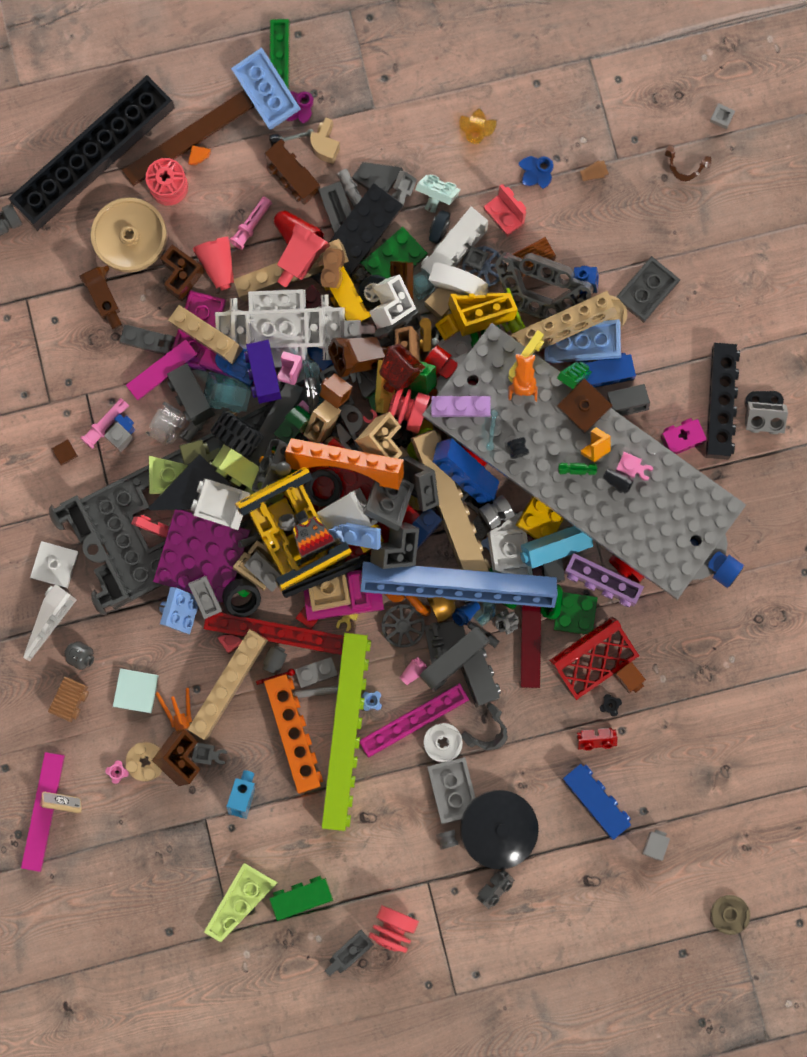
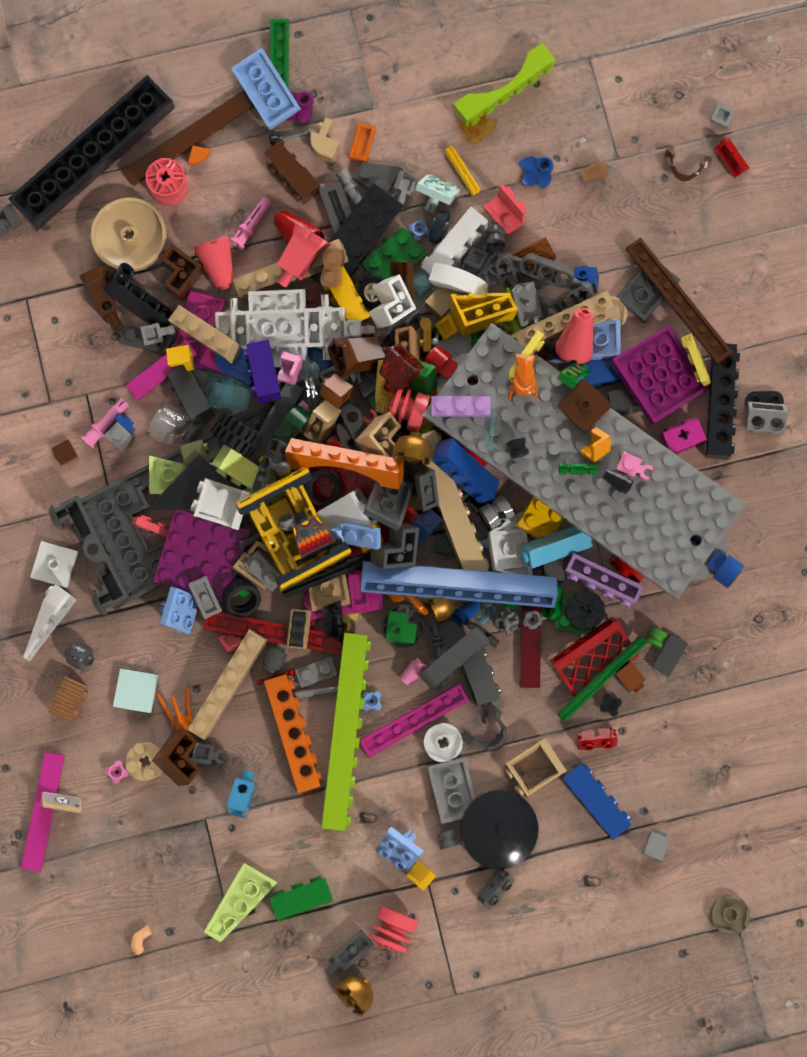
(135, 298): none -> black beam
(137, 940): none -> light nougat arm
(153, 333): none -> light grey plate
(179, 356): none -> yellow panel
(298, 629): none -> tile
(334, 620): none -> black hinge
(356, 993): none -> pearl gold cylinder
(362, 143): none -> orange tile
(399, 629): none -> green brick
(399, 849): none -> light blue plate
(412, 449): none -> pearl gold cylinder
(414, 229): none -> light blue plate
(420, 875): none -> yellow panel
(442, 545): none -> dark green tile
(462, 170): none -> yellow axle
(473, 106): none -> lime arch
(496, 238): none -> dark grey wheel
(527, 303): none -> light grey hinge
(527, 620): none -> light grey plate
(549, 355): none -> clear smoke plate
(553, 759): none -> tan window
(577, 338): none -> coral cone
(588, 620): none -> black plate
(602, 678): none -> green axle
(655, 637): none -> bright green wheel
(658, 375): none -> magenta plate
(669, 655): none -> dark grey tile
(679, 301): none -> reddish brown tile
(696, 359): none -> light yellow hinge
(731, 157): none -> red hinge

